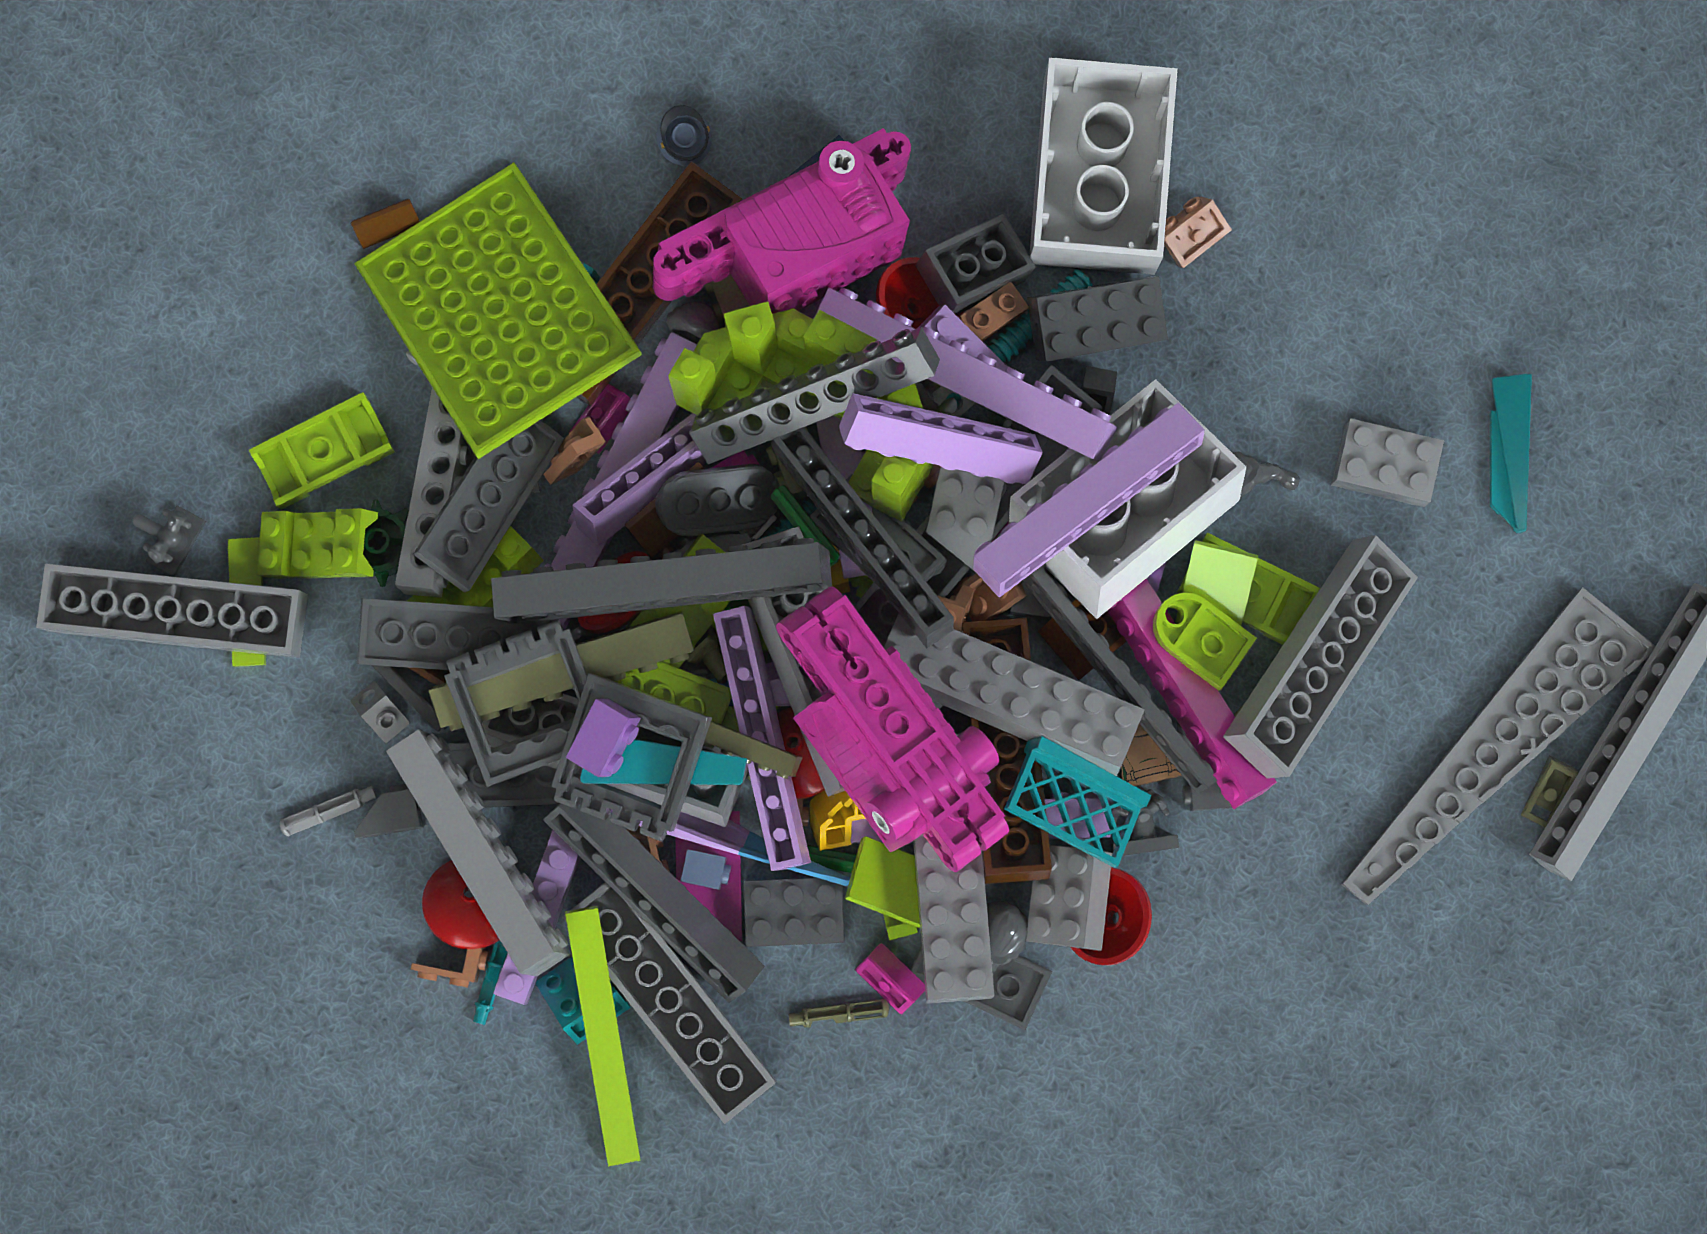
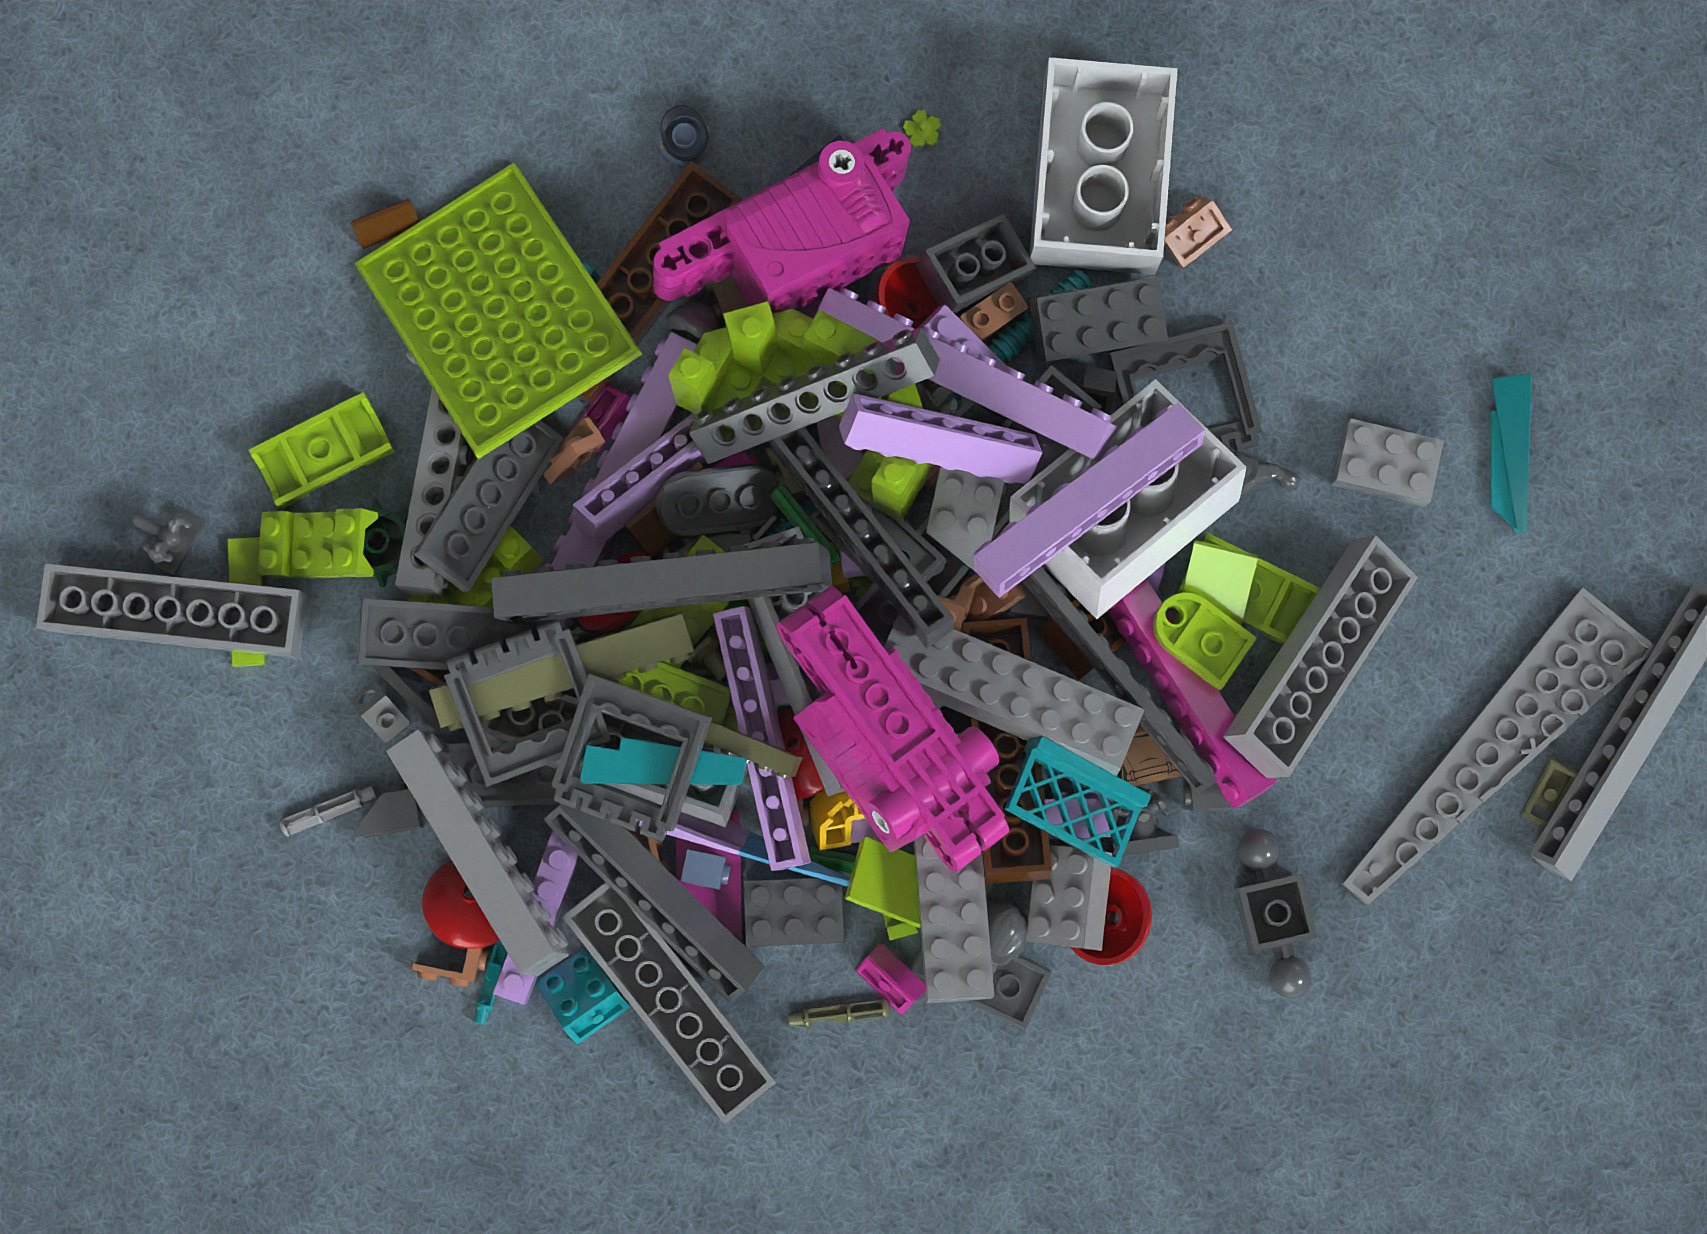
(602, 1035): lime tile -> none
(604, 738): medium lavender brick -> none
(922, 129): none -> lime plant
(1189, 350): none -> dark grey hinge
(1275, 913): none -> dark grey brick

